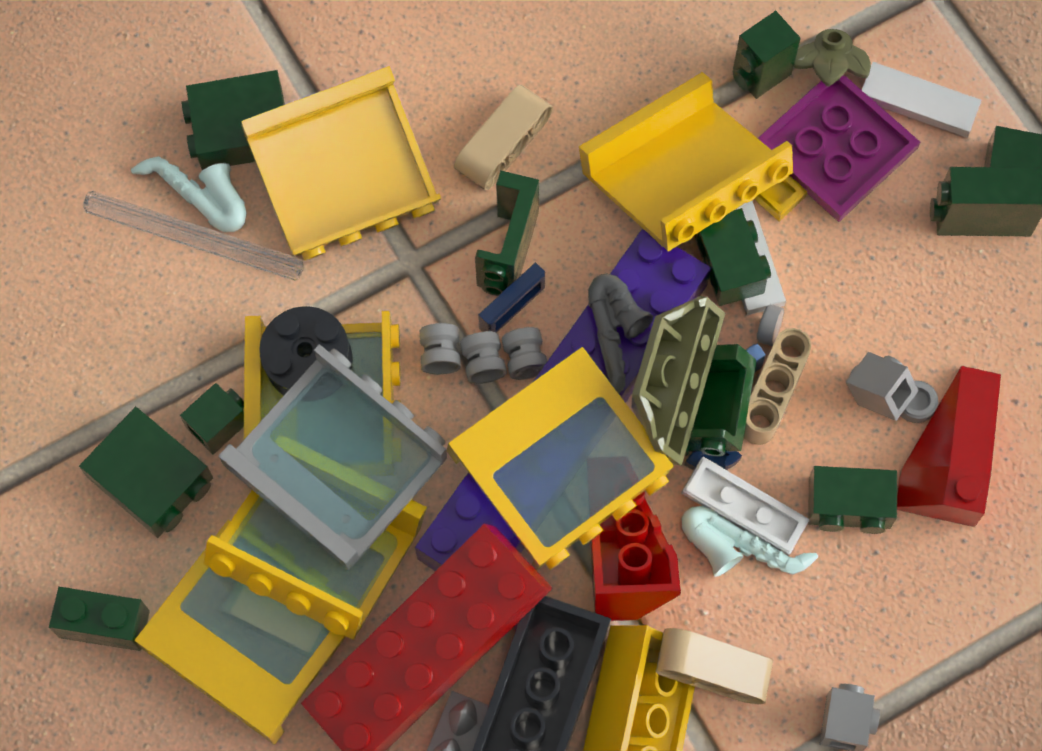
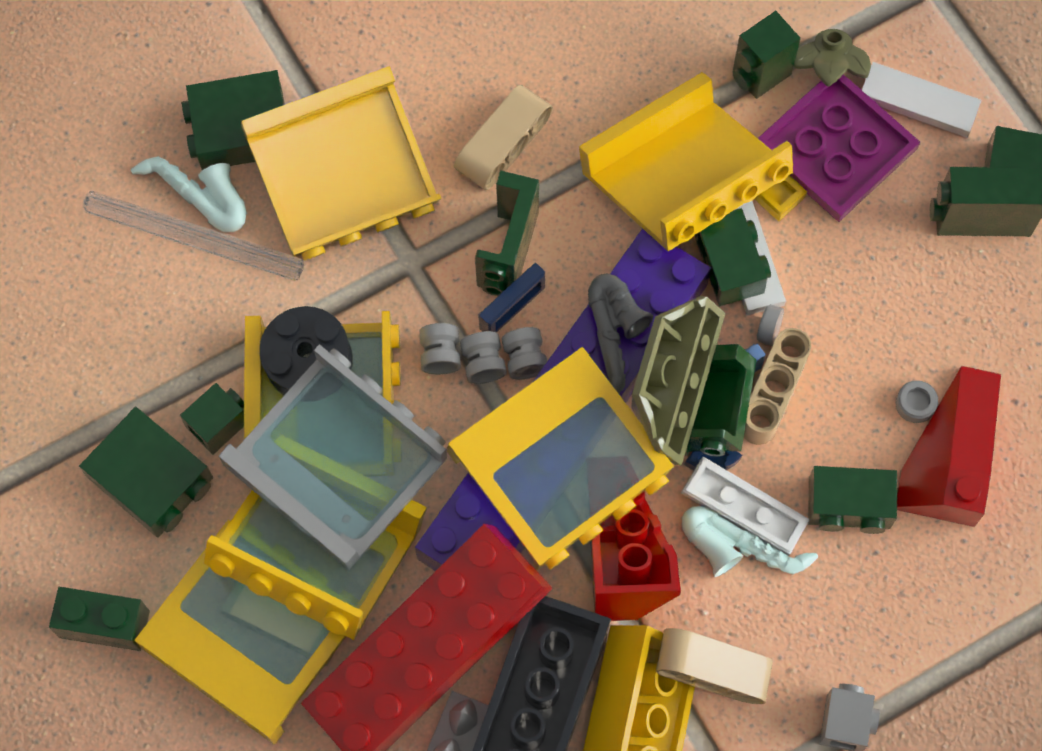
(882, 385): light grey brick -> none

